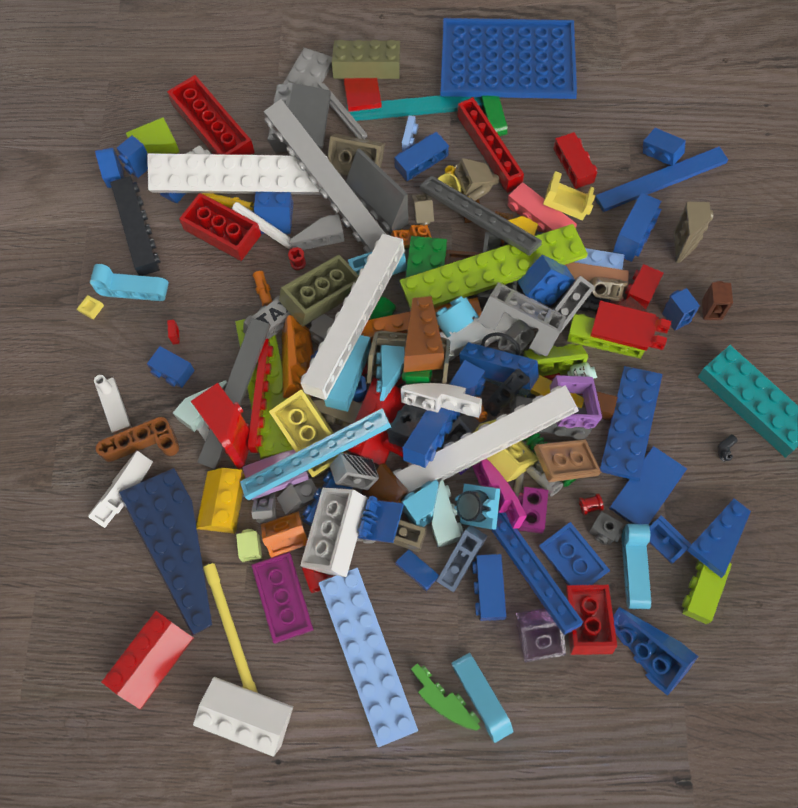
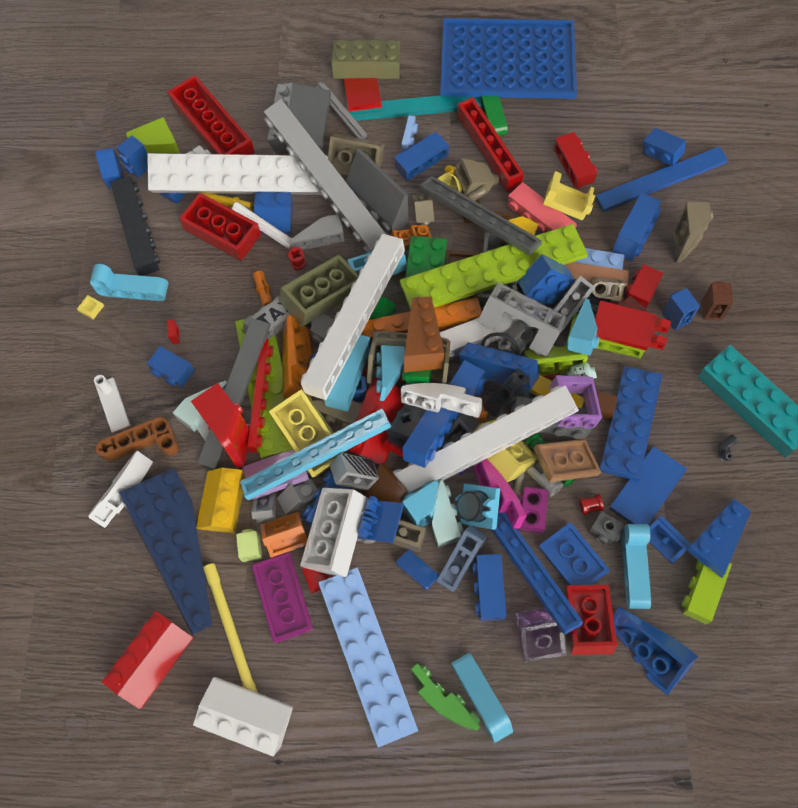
(309, 68): light grey plate -> none
(456, 316): medium azure brick -> none
(584, 332): none -> medium azure slope

